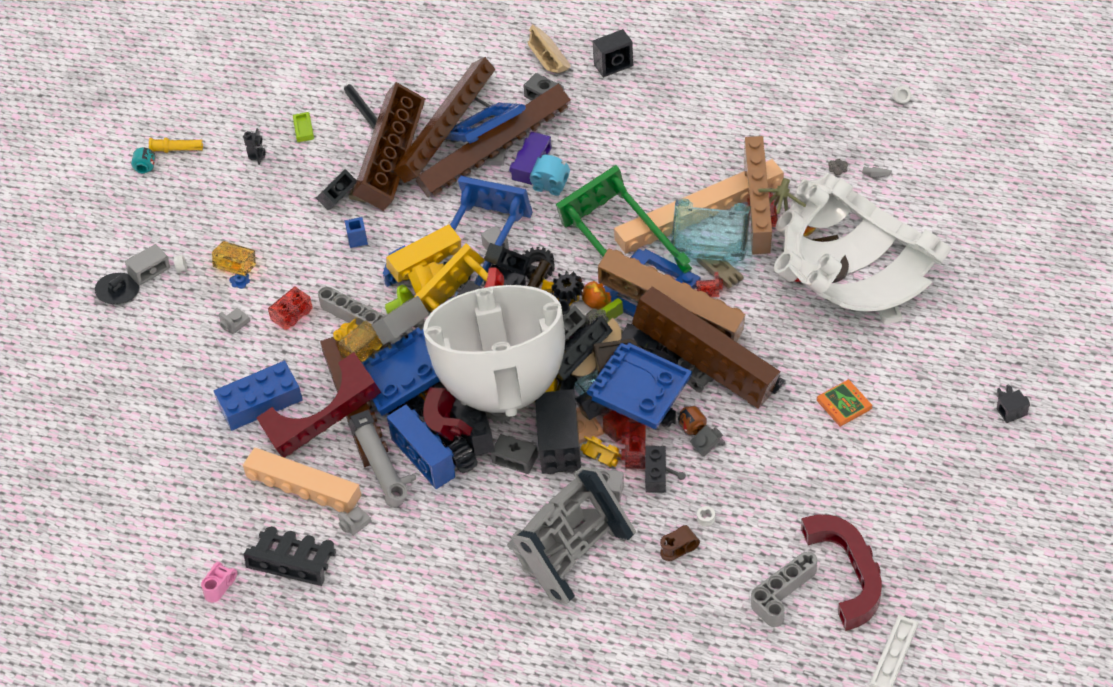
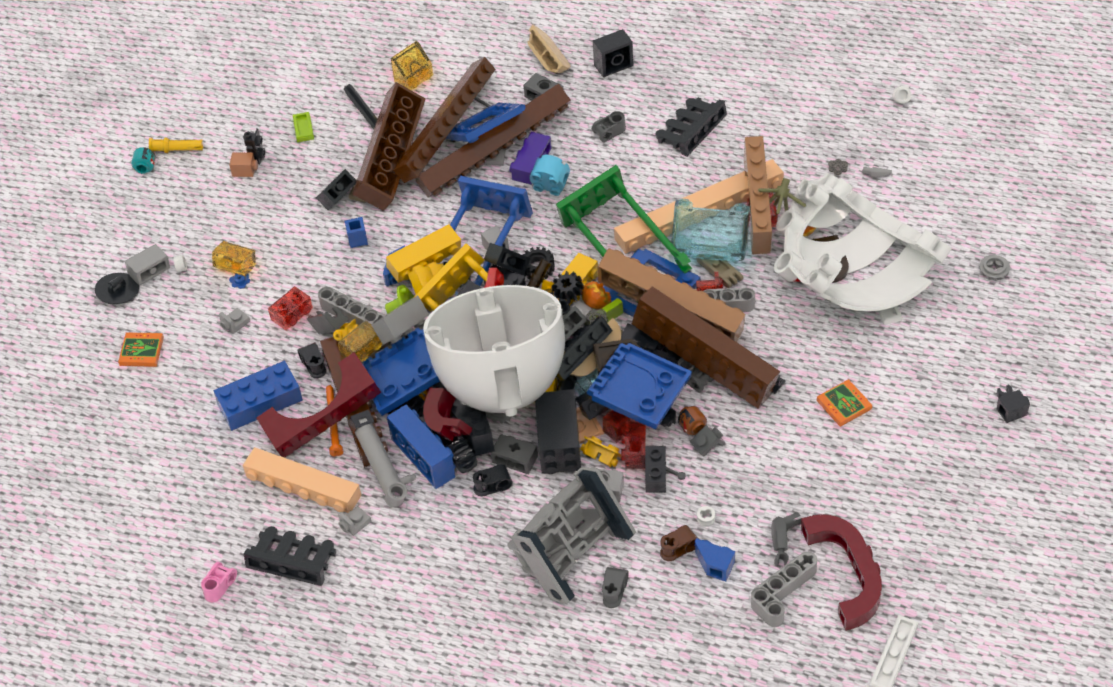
(141, 349): none -> tile
(243, 164): none -> nougat brick
(313, 360): none -> black piece
(325, 323): none -> dark grey hinge
(336, 449): none -> orange bar
(411, 66): none -> clear yellow slope
(494, 480): none -> black piece
(584, 267): none -> yellow brick
(610, 126): none -> dark grey piece
(613, 586): none -> dark grey piece
(701, 124): none -> black fence
(715, 560): none -> blue slope
(735, 297): none -> light grey beam
(779, 535): none -> dark grey arm
(1001, 264): none -> light grey gear

